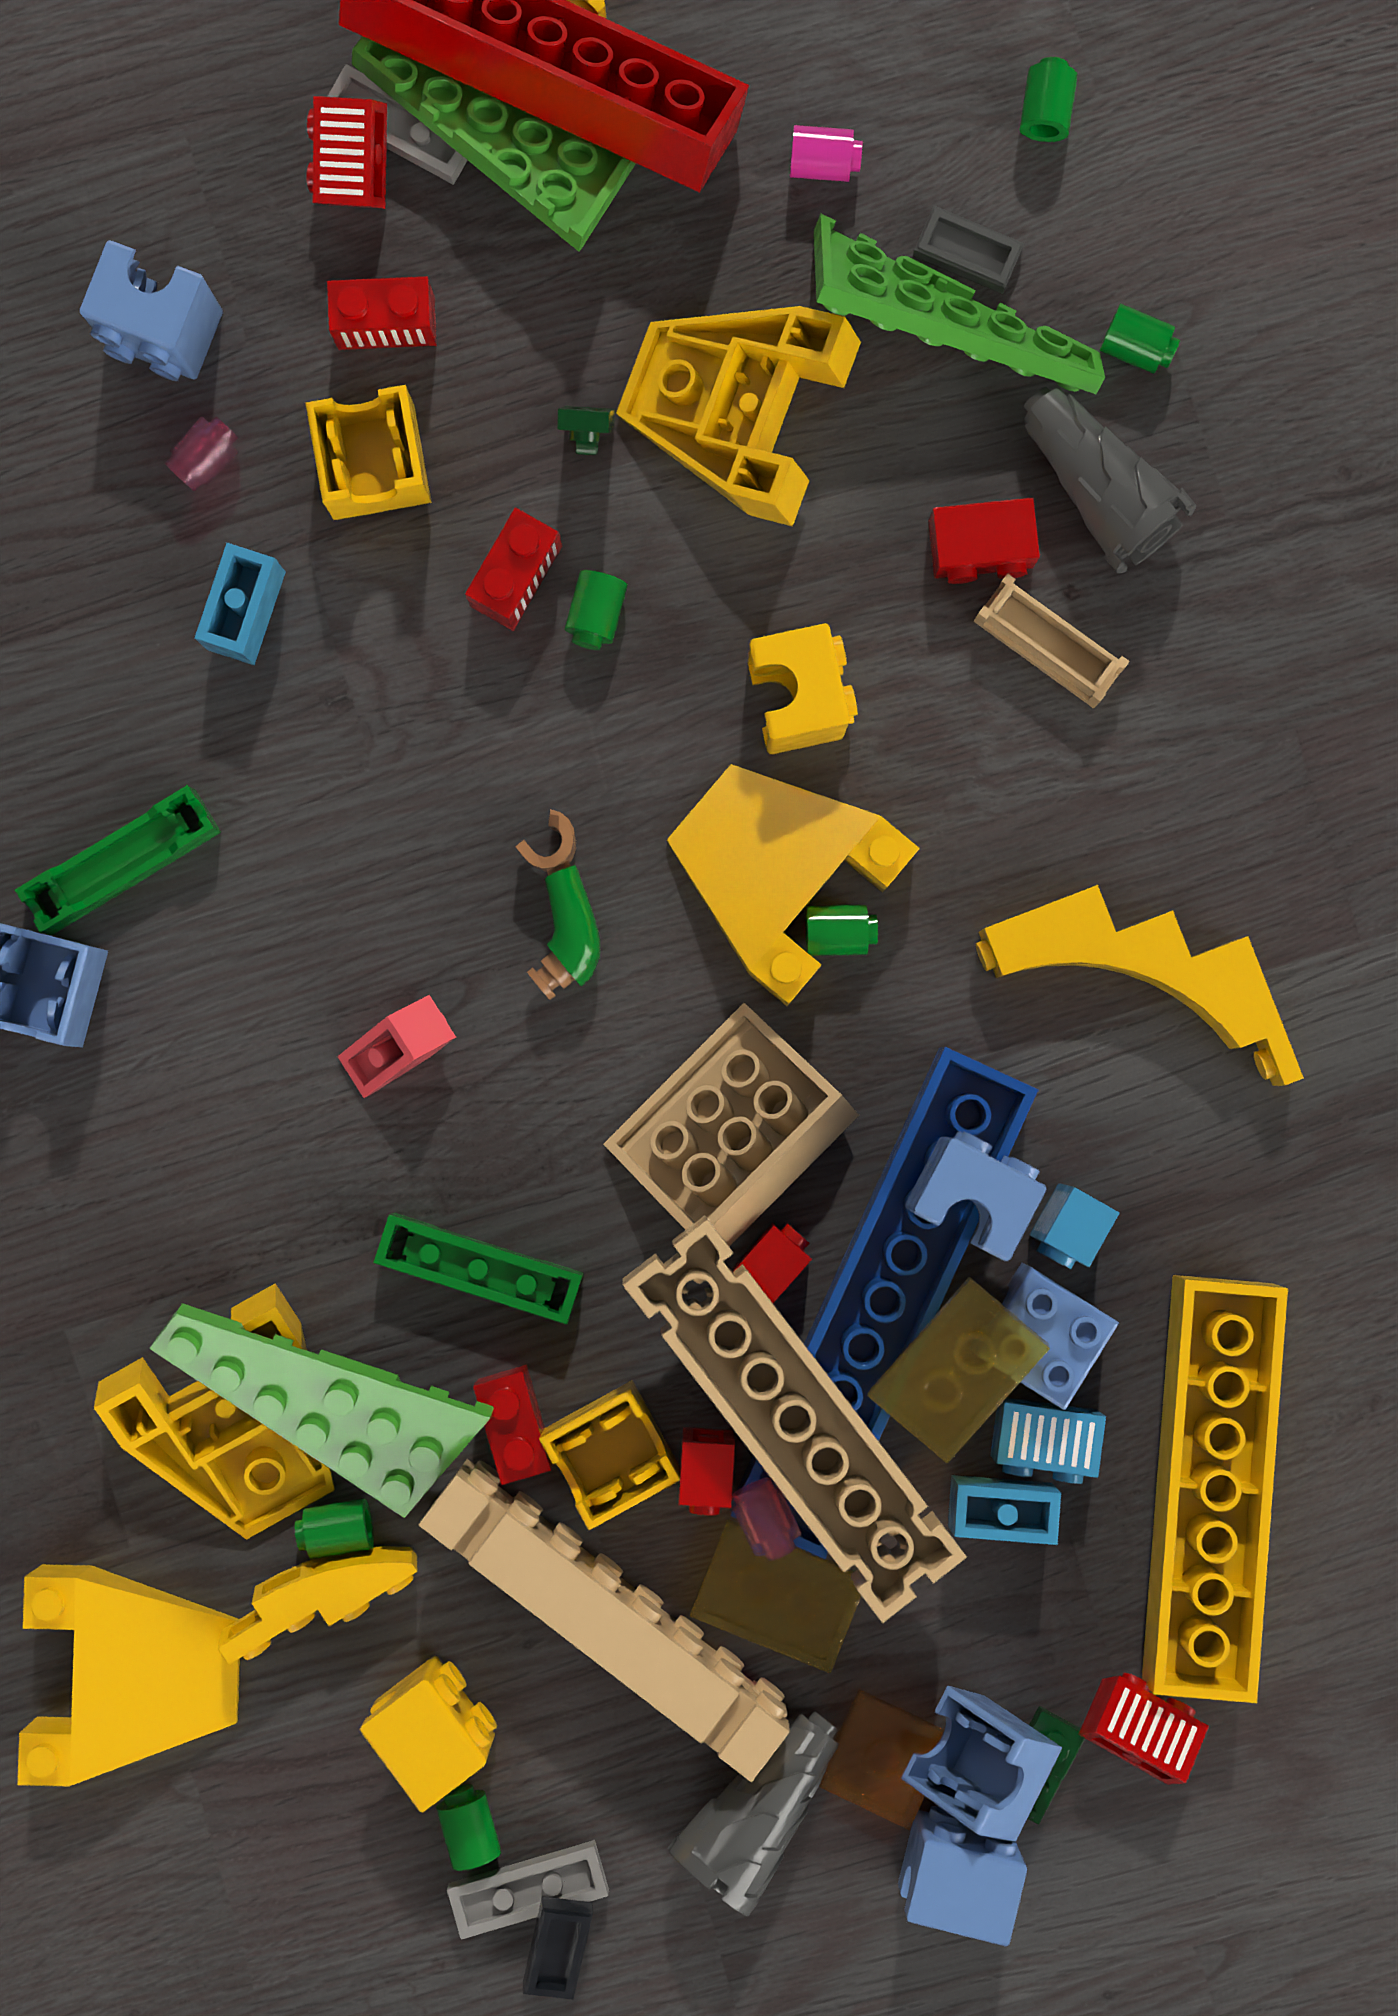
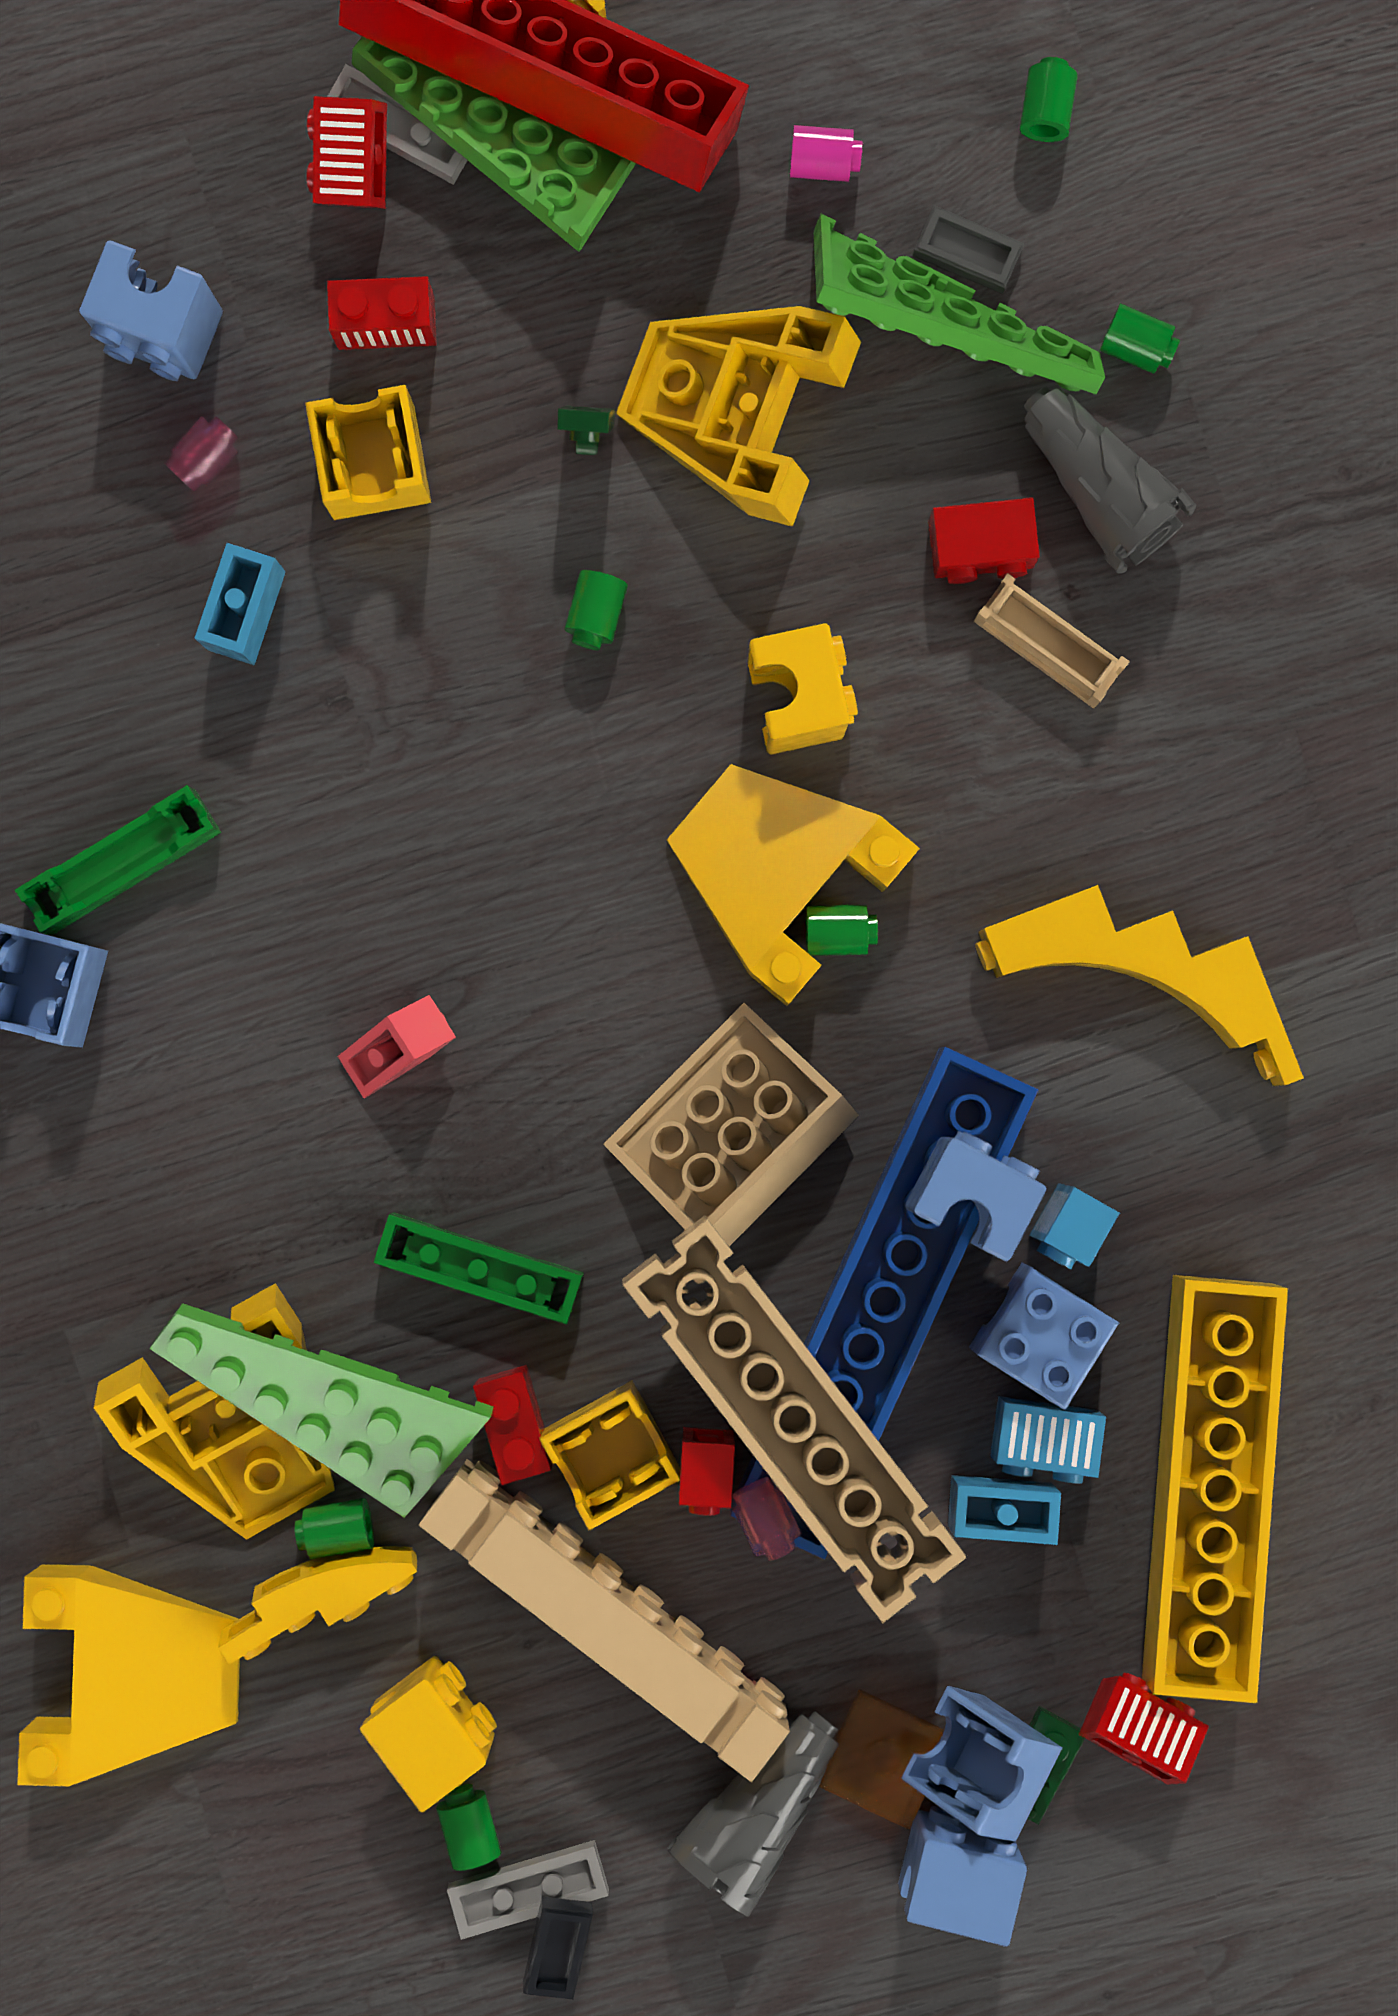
(514, 569): red brick -> none
(575, 935): green piece -> none
(776, 1259): red brick -> none
(784, 1604): clear yellow tile -> none
(958, 1370): clear yellow tile -> none

